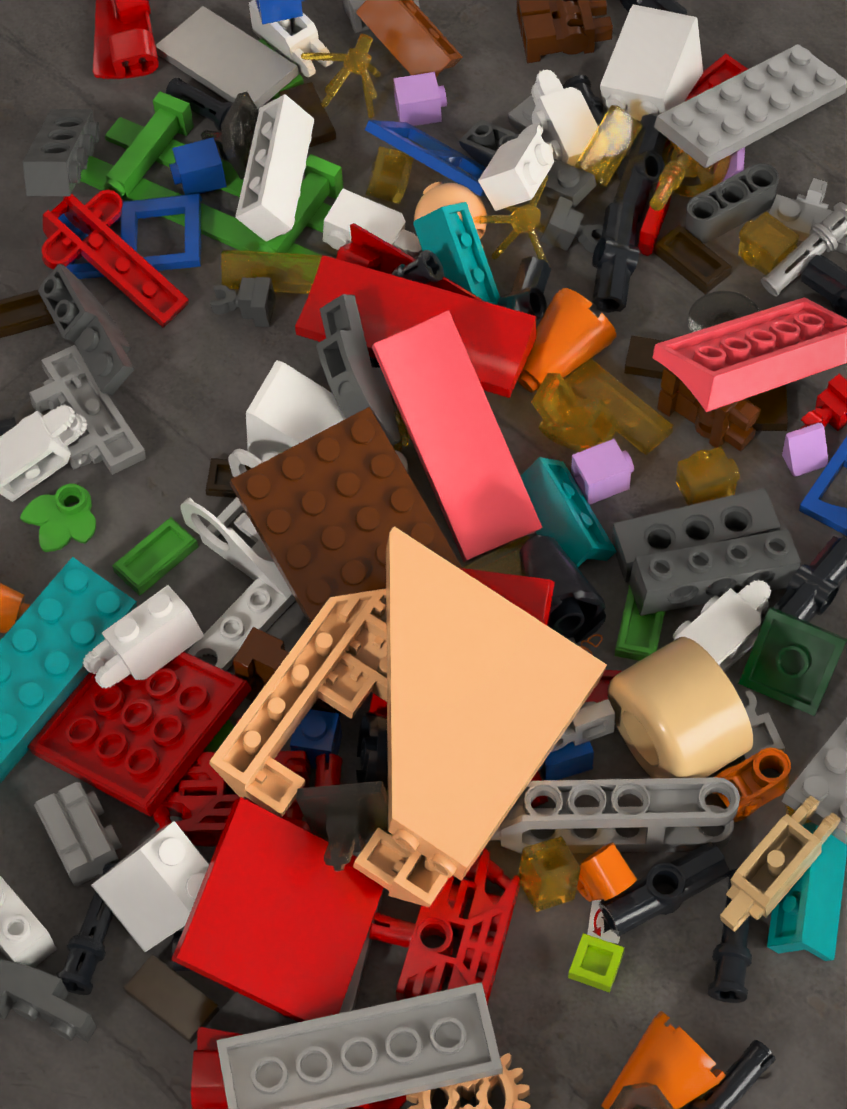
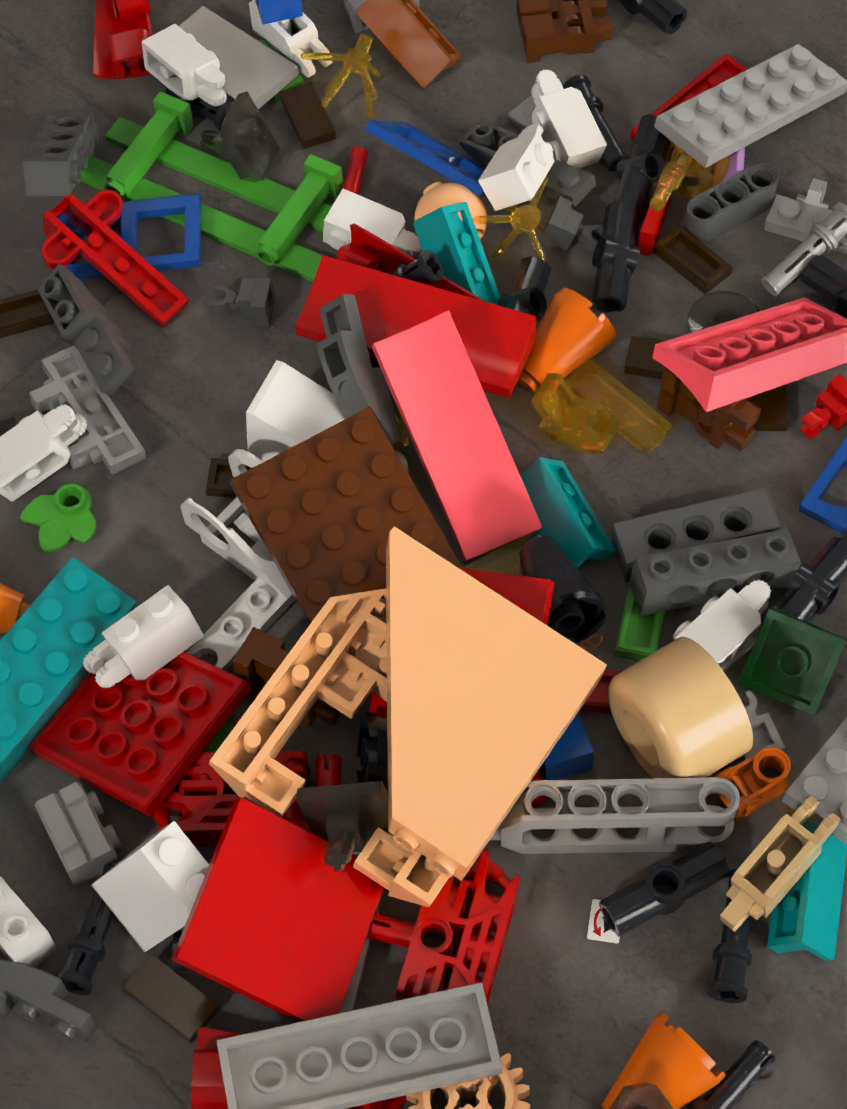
(155, 556): bright green tile -> none
(184, 66): none -> white hinge
(198, 167): blue brick -> none
(275, 168): white brick -> none
(287, 271): clear yellow tile -> none
(317, 735): blue brick -> none
(355, 169): none -> red piece
(389, 175): clear yellow brick -> none
(419, 99): lavender brick -> none
(549, 873): clear yellow brick -> none
(589, 723): light grey plate -> none
(596, 962): lime plate -> none
(602, 471): lavender brick -> none
(604, 874): orange piece -> none
(609, 145): clear yellow tile -> none
(652, 62): white slope -> none
(707, 476): clear yellow brick -> none
(766, 242): clear yellow brick -> none
(805, 449): lavender slope -> none

